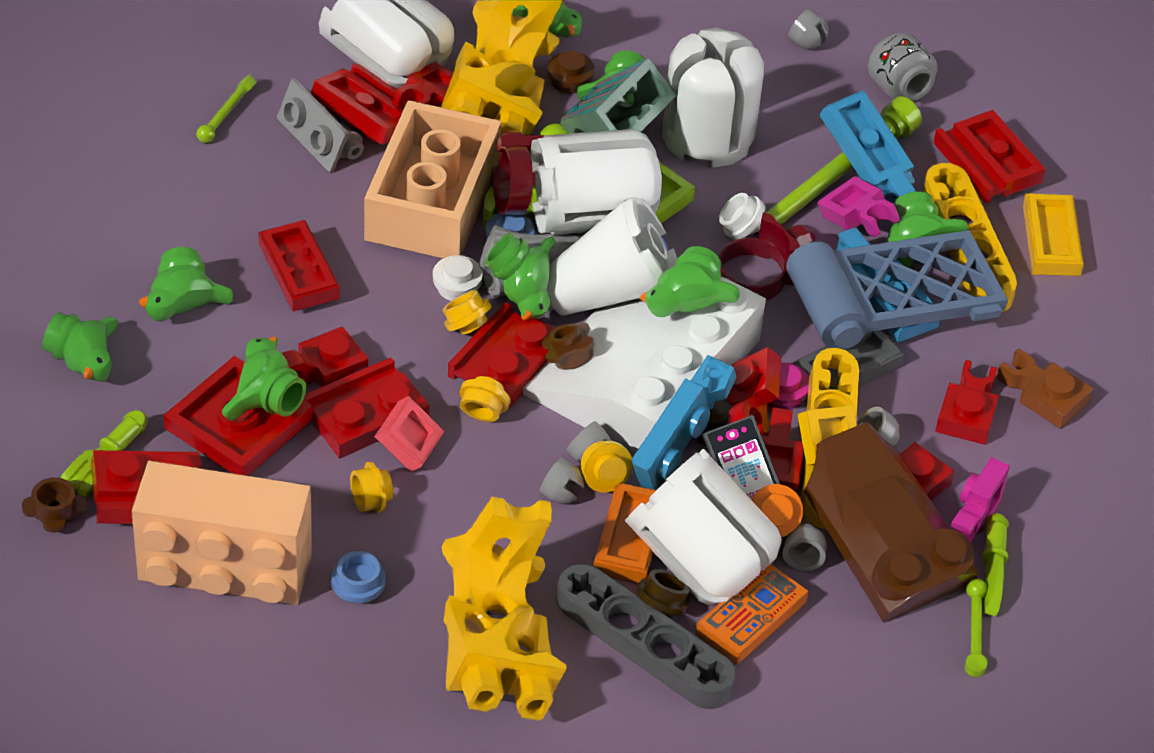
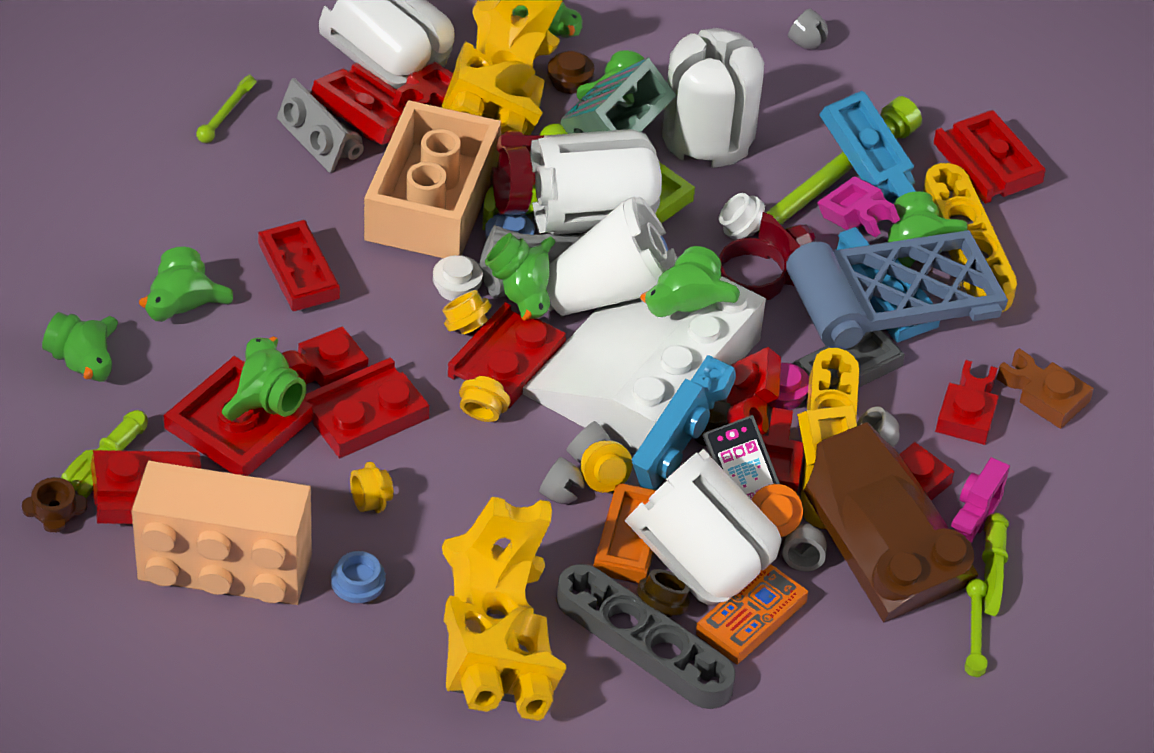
(409, 434): coral tile -> none
(569, 345): reddish brown plate -> none
(902, 66): light grey head -> none
(1052, 234): yellow tile -> none

